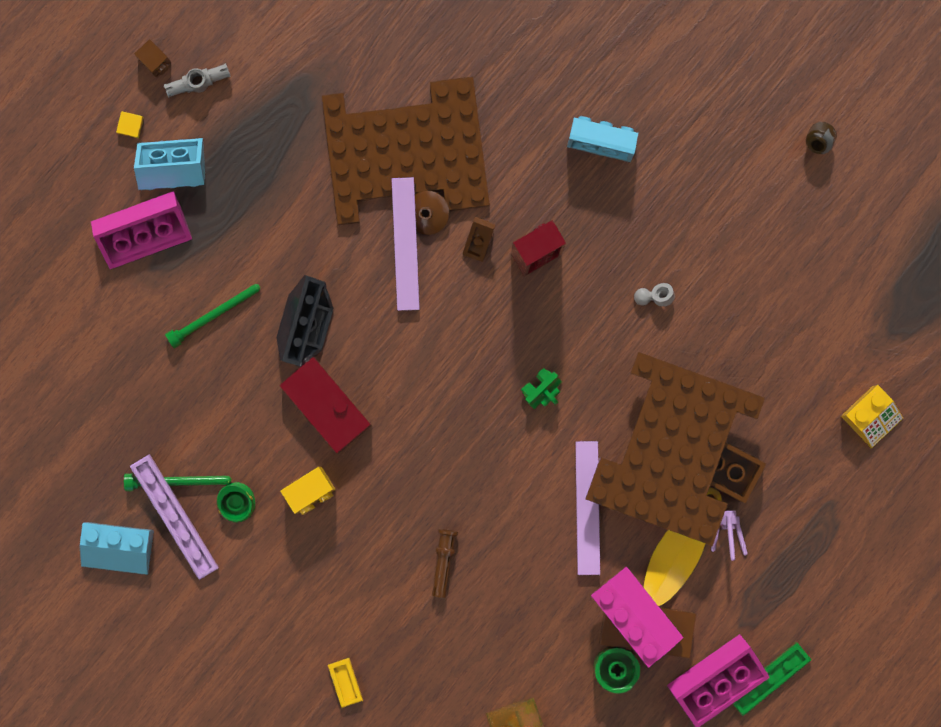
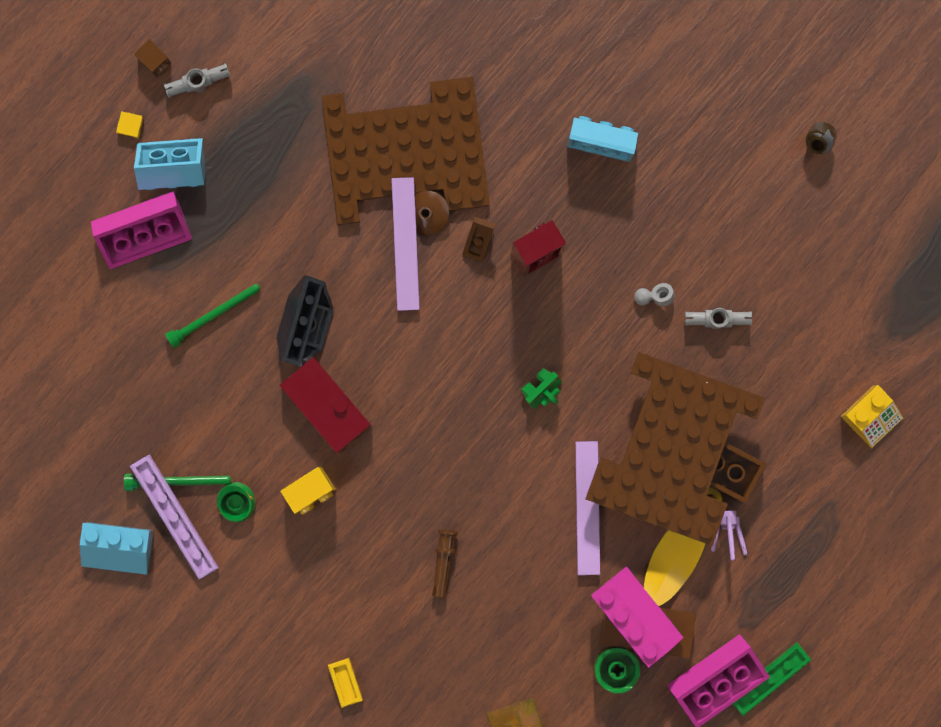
(706, 318): none -> light grey pin

